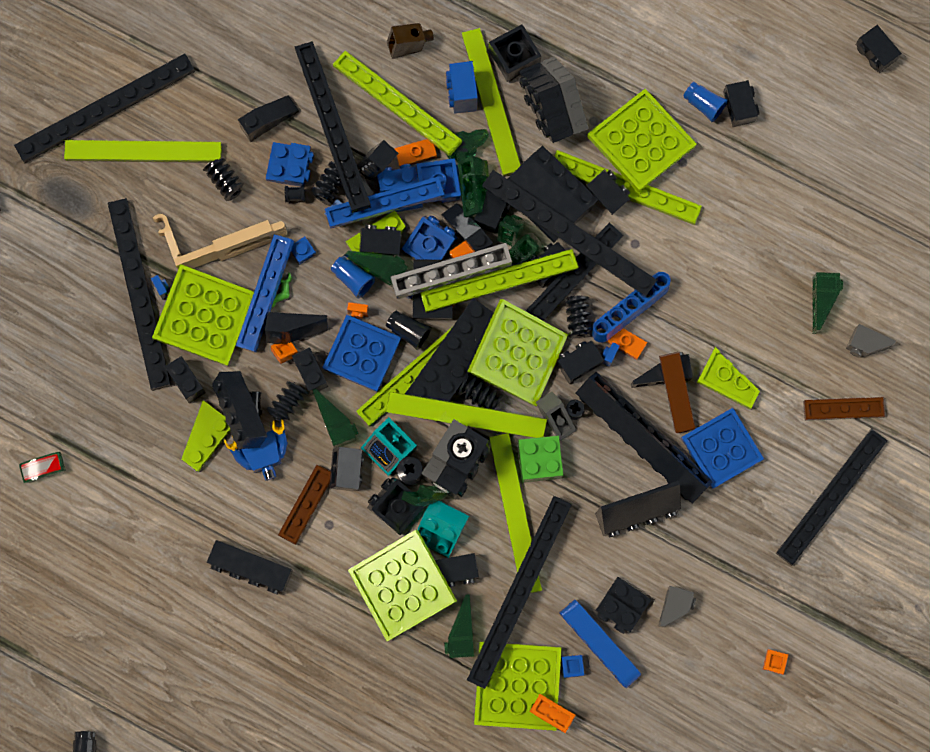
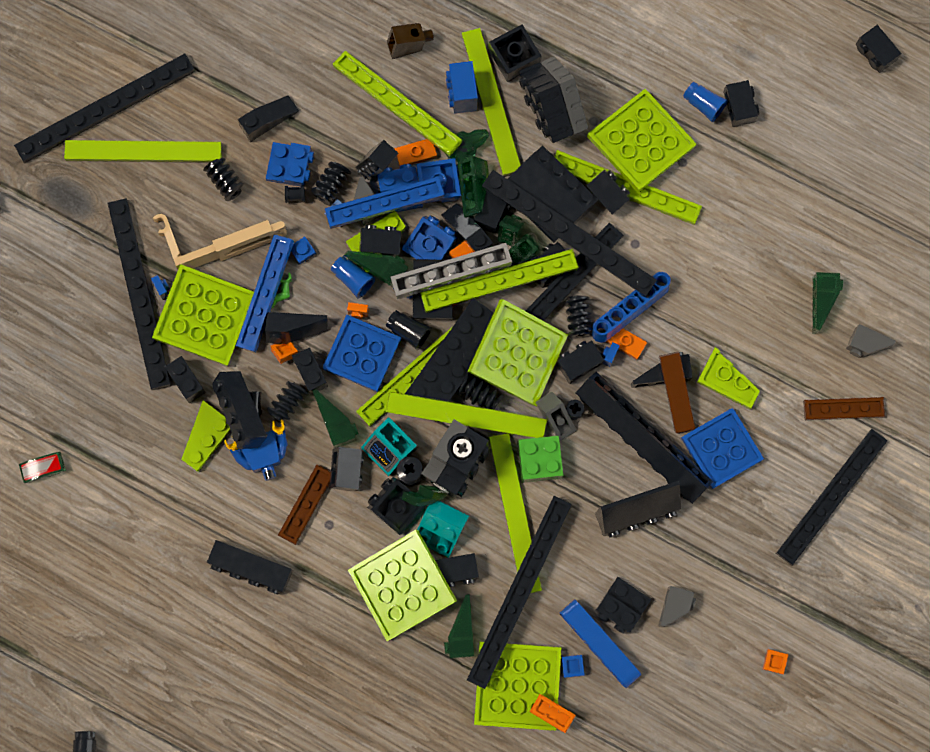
(332, 127): black plate -> none

